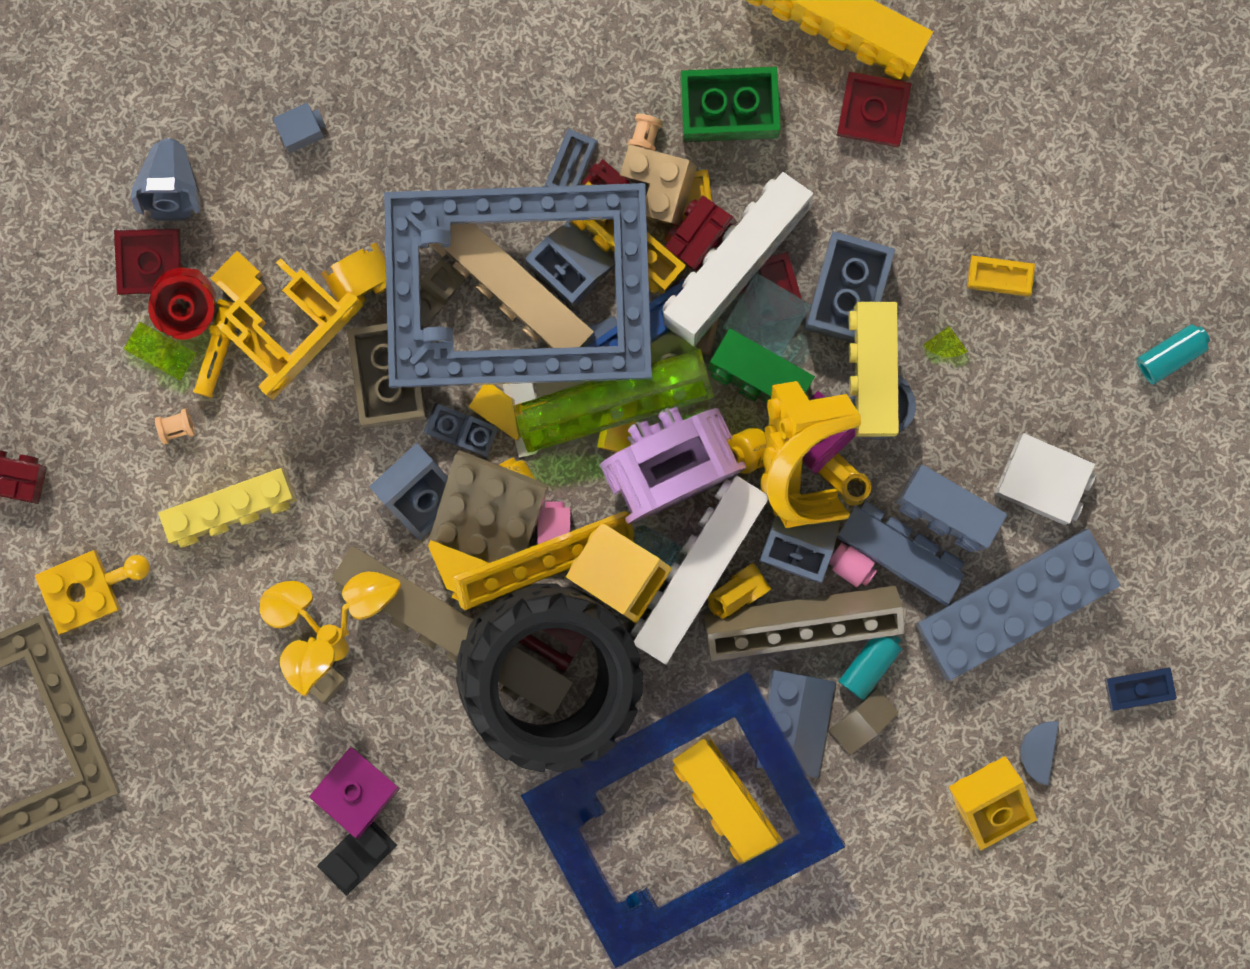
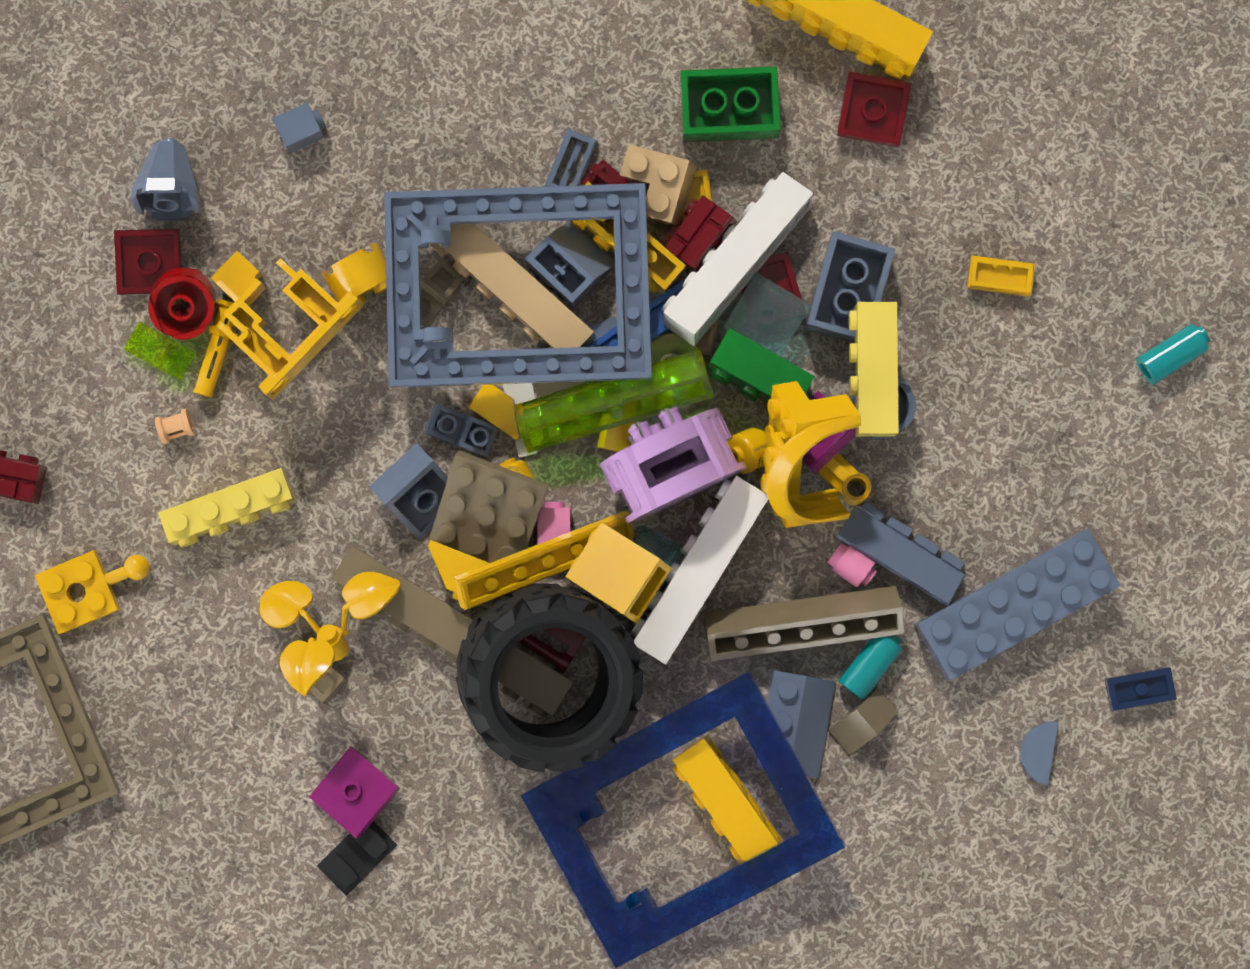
(376, 401): dark tan brick -> none
(645, 131): light nougat bush -> none
(742, 589): yellow piece -> none
(800, 549): sand blue slope -> none
(945, 344): clear neon green tile -> none
(950, 509): sand blue brick -> none
(993, 802): yellow slope -> none
(1045, 479): white brick -> none

